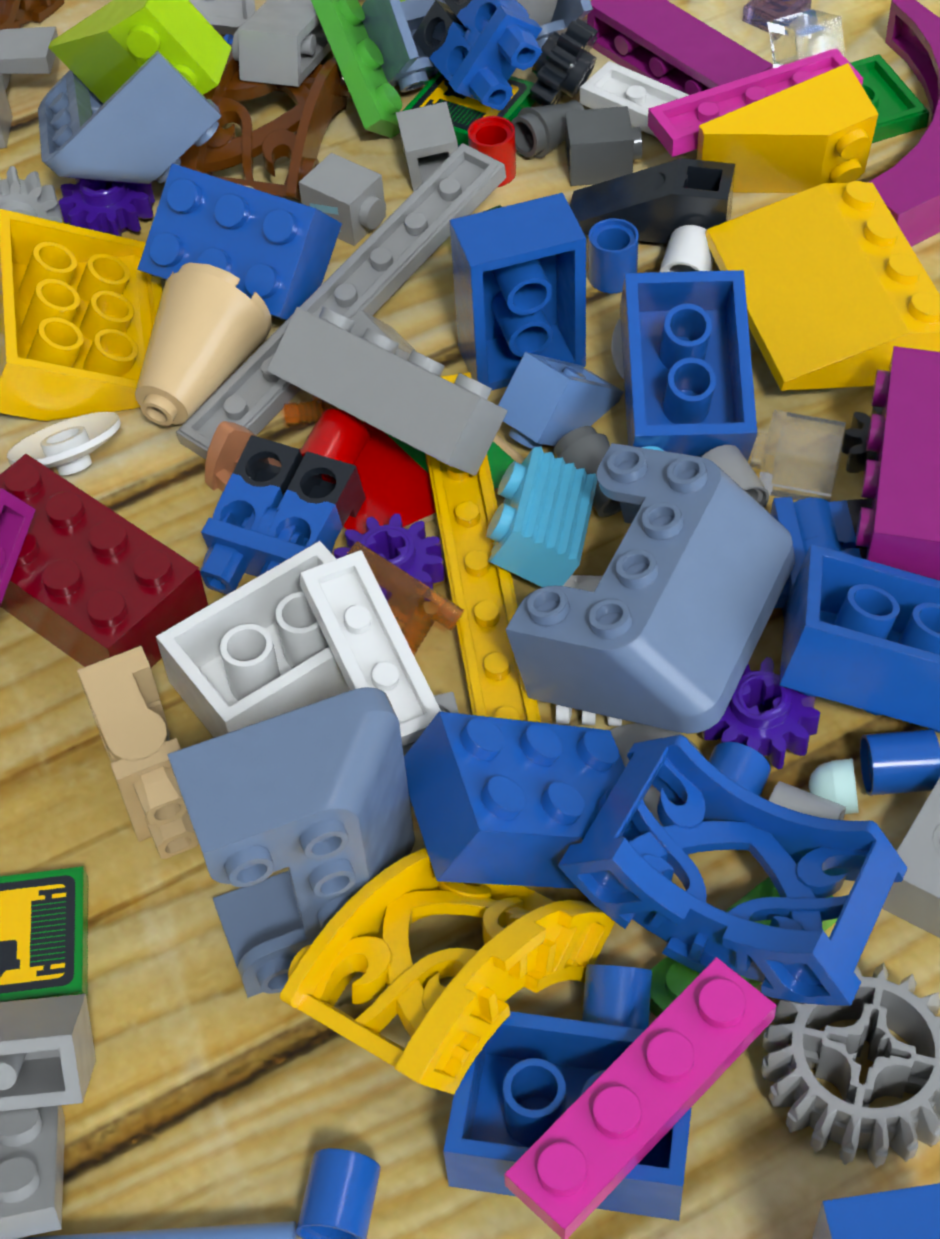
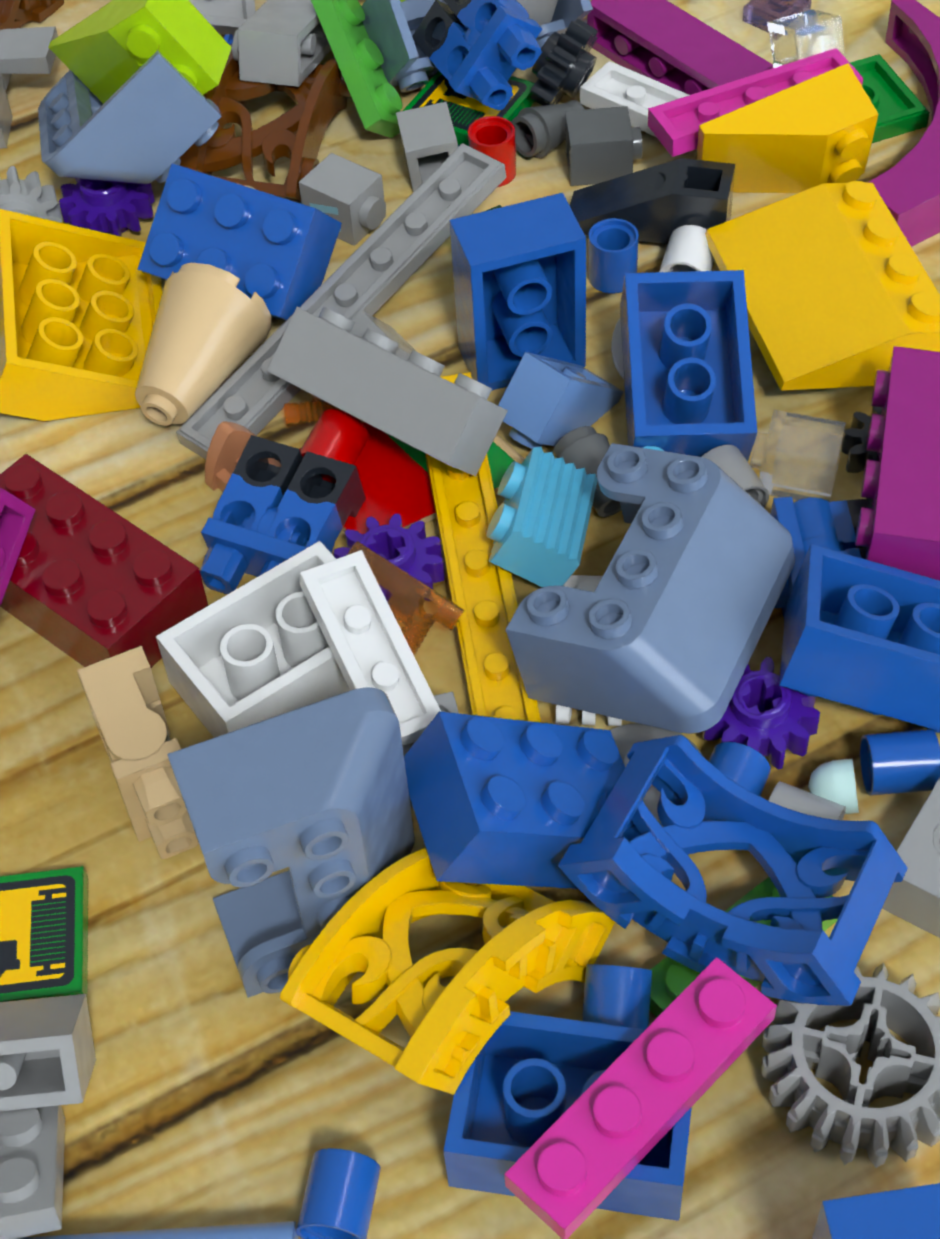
(68, 442): white dish -> none

